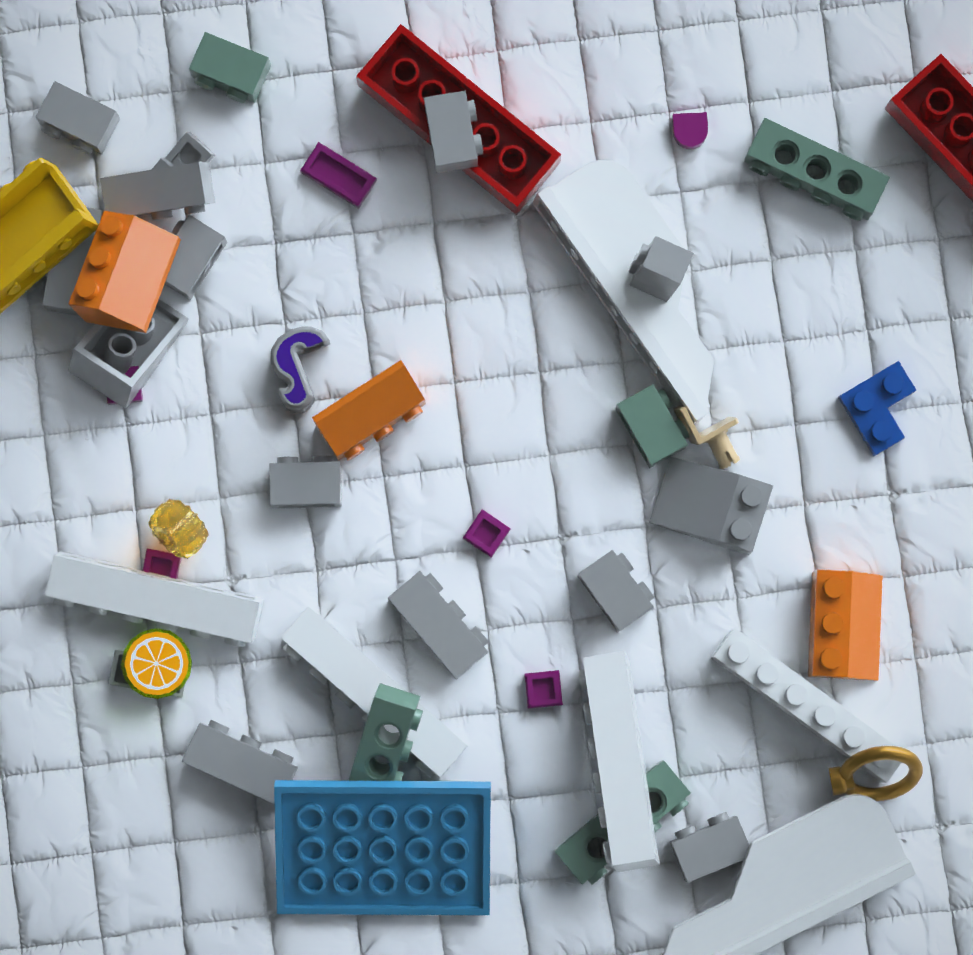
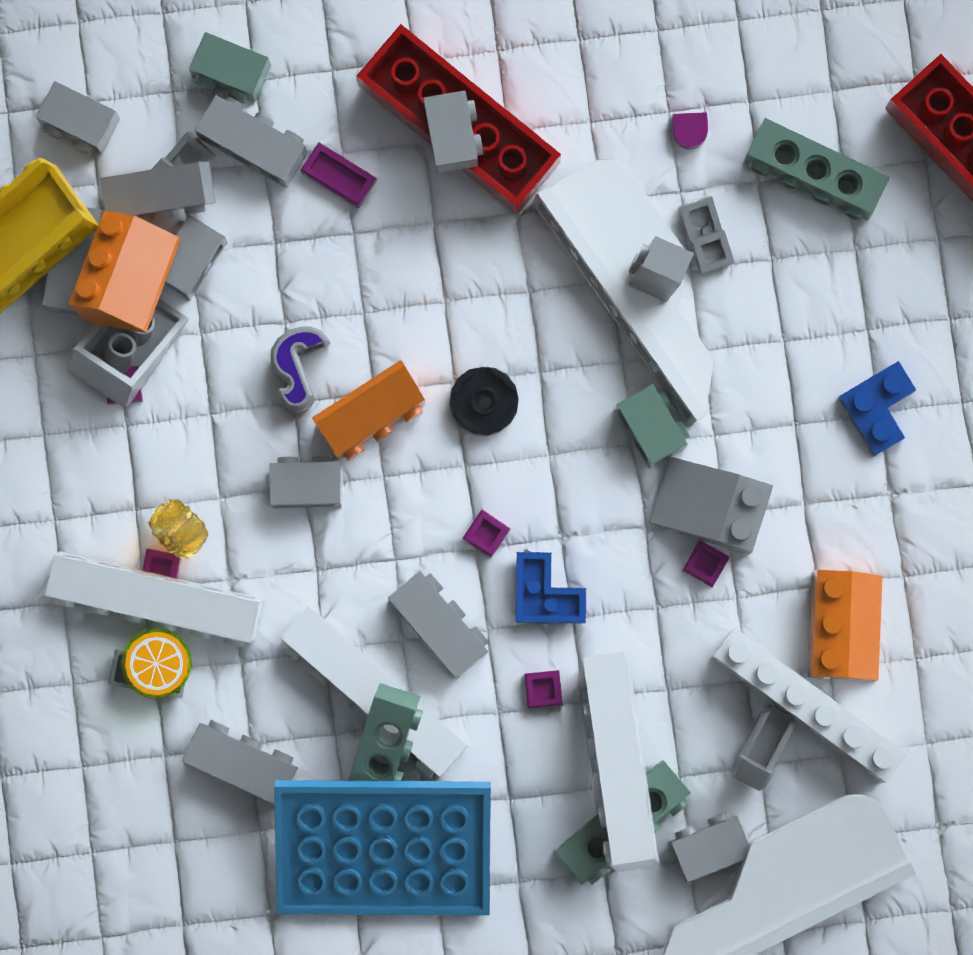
(252, 140): none -> light grey brick
(488, 383): none -> black plate
(538, 600): none -> blue plate
(616, 590): light grey brick -> none
(706, 234): none -> light grey slope
(706, 563): none -> magenta tile
(714, 435): tan bracket -> none
(763, 747): none -> light grey animal
(843, 781): pearl gold piece -> none

